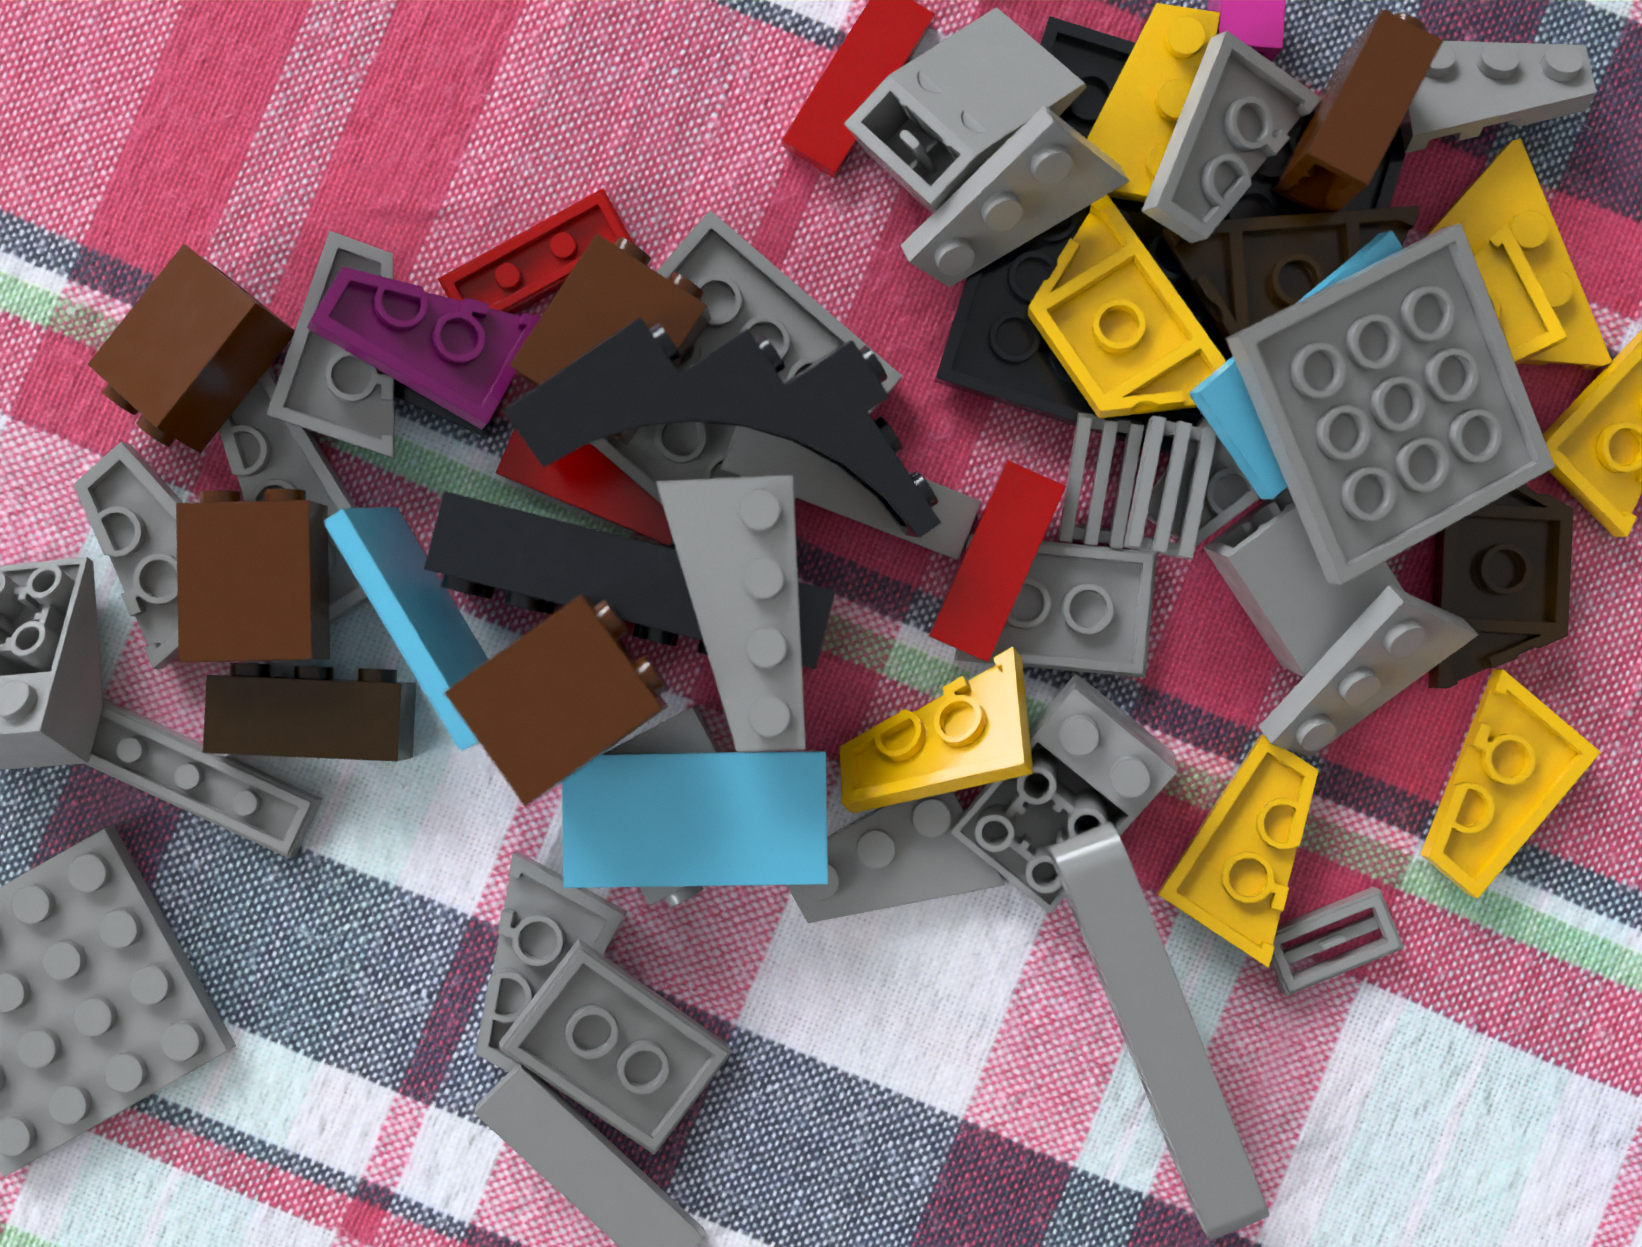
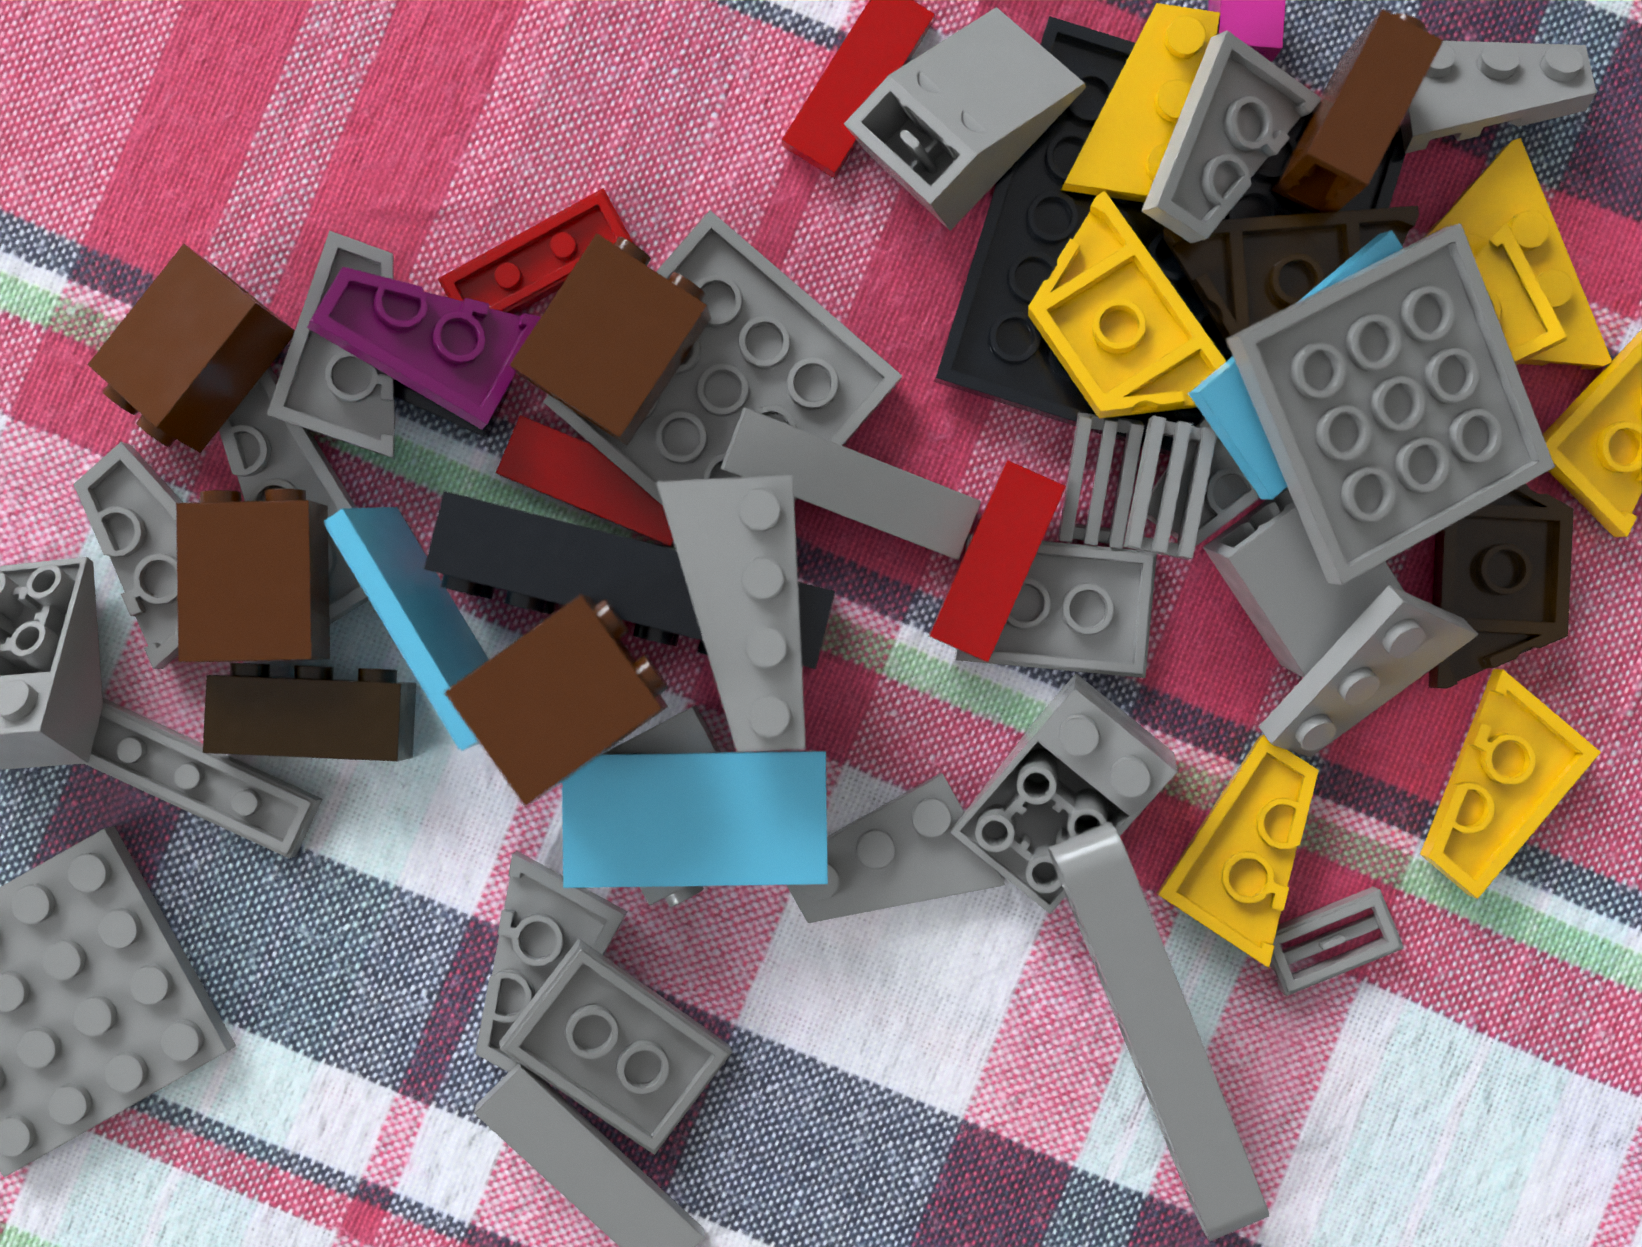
(823, 408): black arch -> none
(951, 744): yellow wing -> none
(1014, 196): light grey wing -> none

